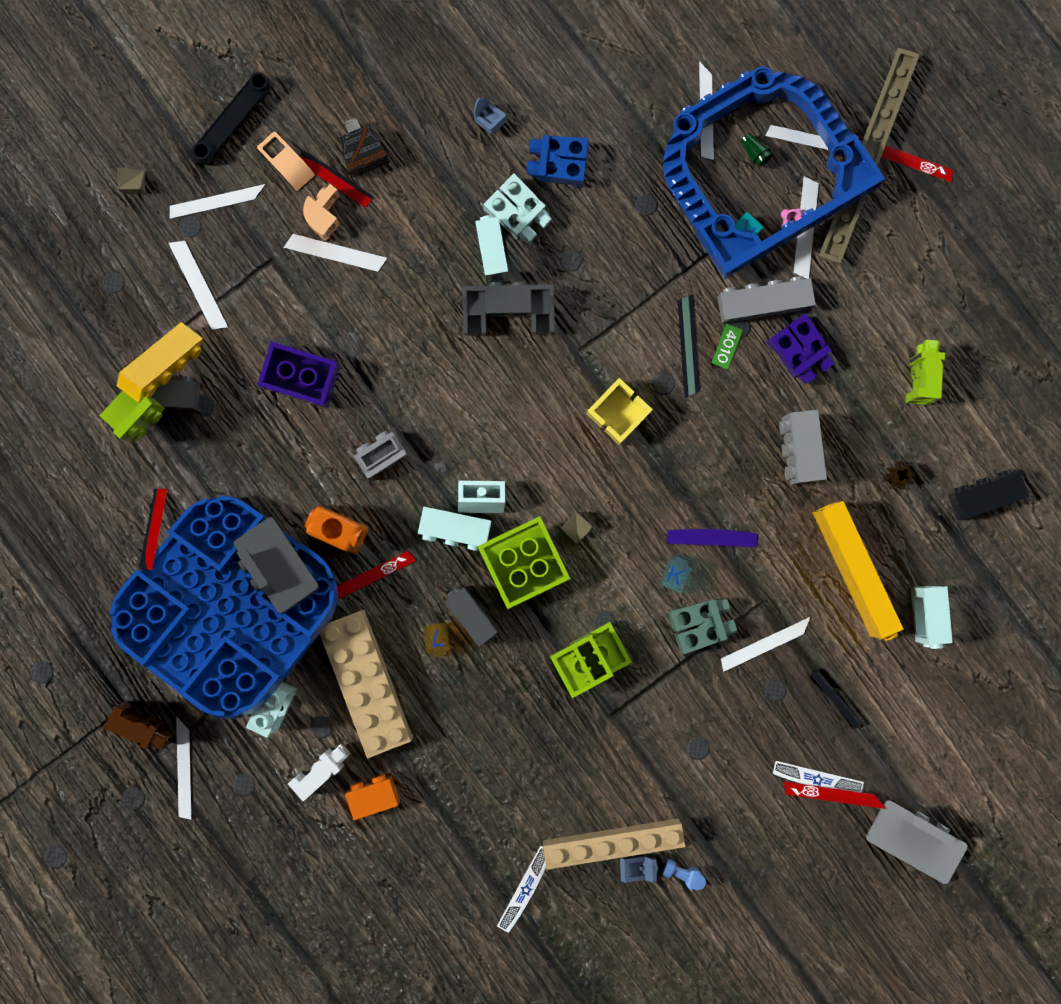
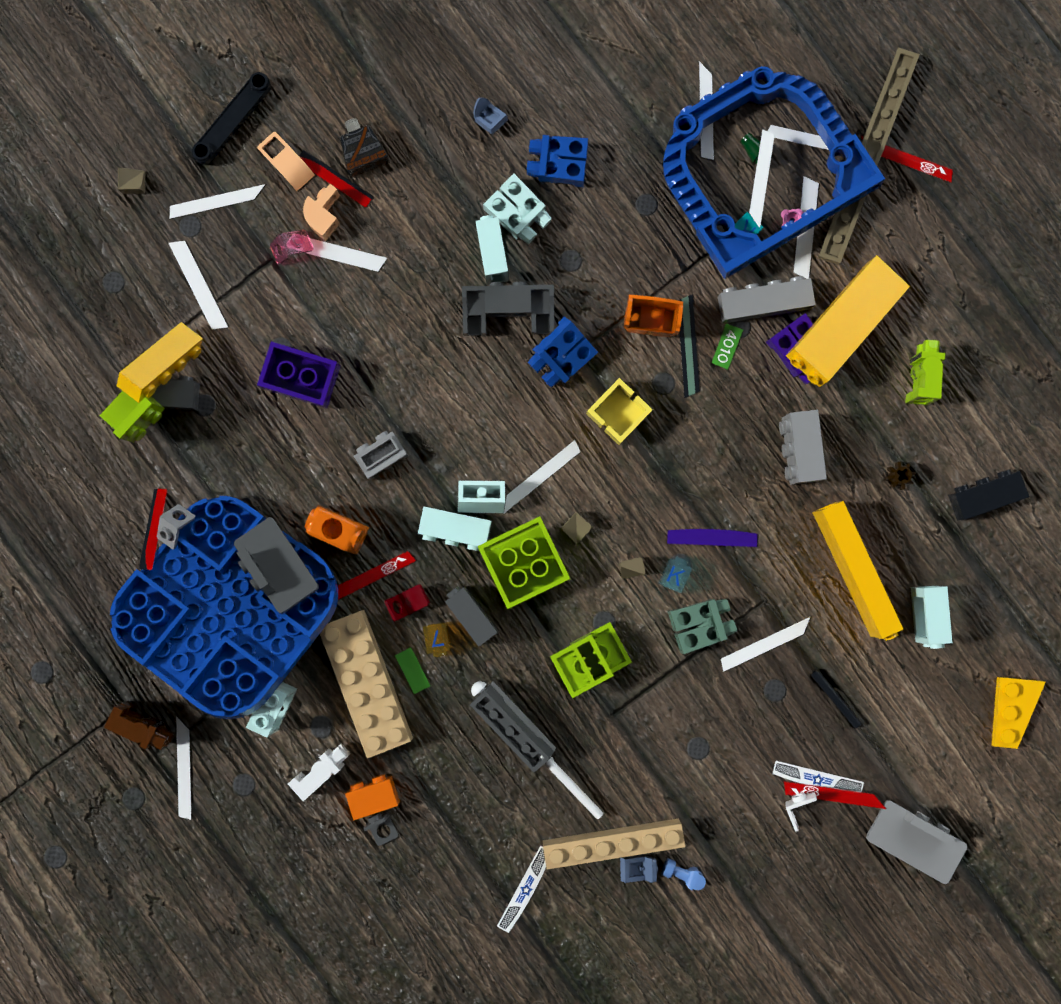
(169, 527): none -> light grey bracket
(291, 244): none -> clear pink bracket
(377, 820): none -> dark grey bracket
(408, 602): none -> dark red bracket
(412, 670): none -> bright green sticker
(522, 736): none -> dark grey piece
(541, 475): none -> white sticker
(562, 352): none -> blue hips
(631, 568): none -> dark tan slope
(653, 316): none -> orange piece
(761, 176): none -> white sticker
(798, 800): none -> white bracket
(847, 321): none -> yellow brick
(1013, 709): none -> yellow wing

